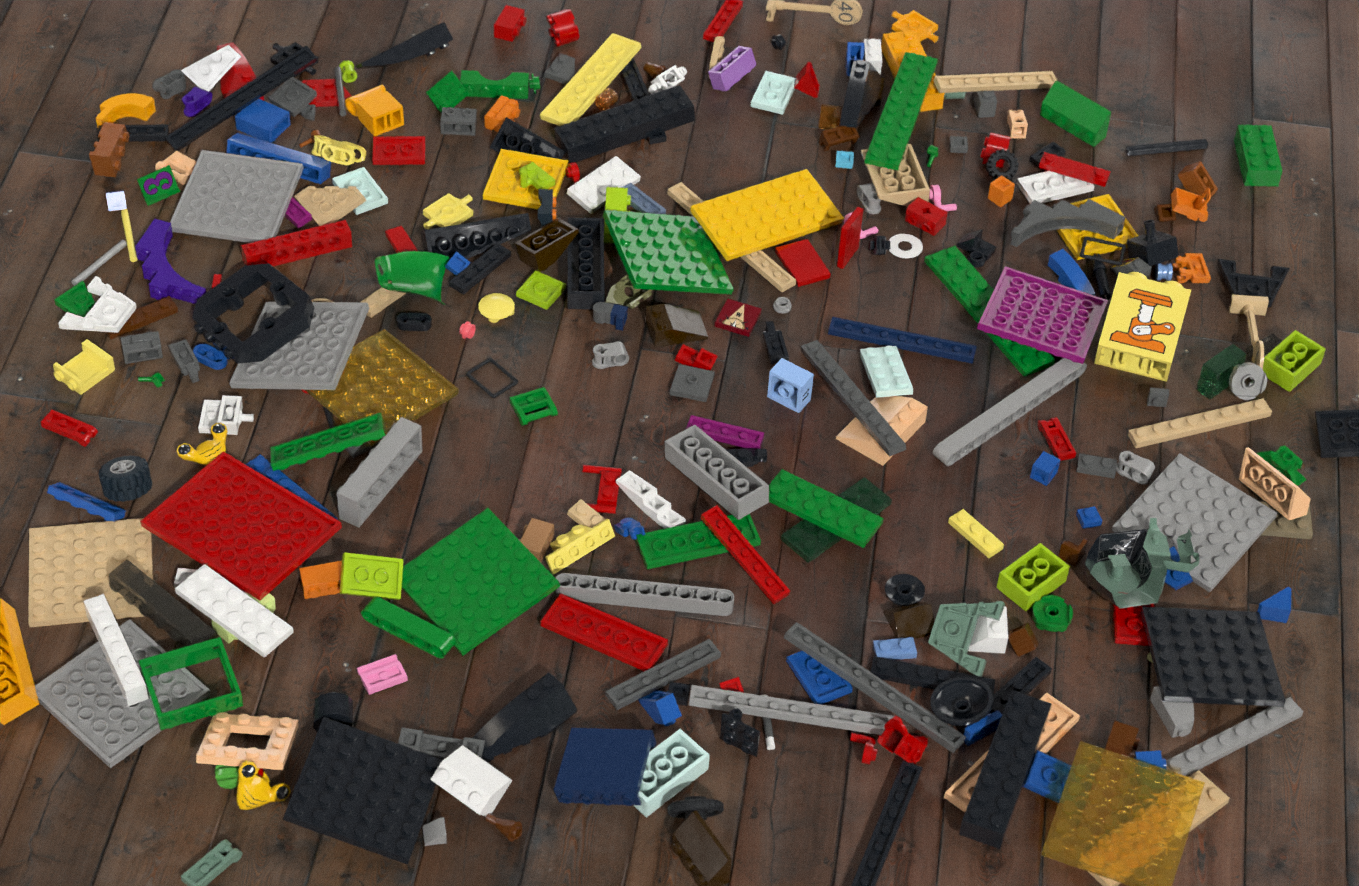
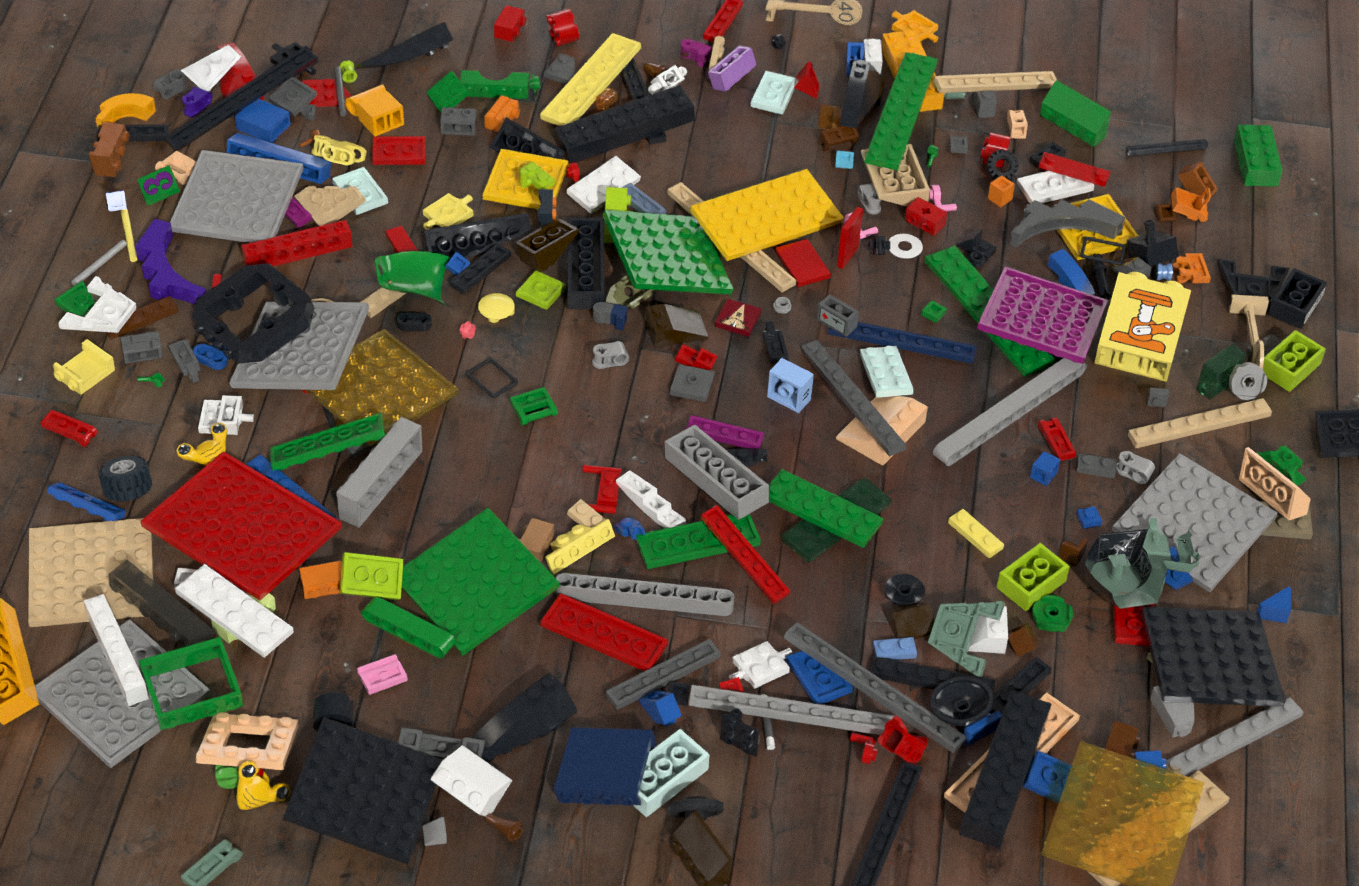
(696, 51): none -> magenta leg
(761, 664): none -> white plate
(837, 315): none -> dark grey brick
(933, 311): none -> green plate
(1297, 298): none -> black brick

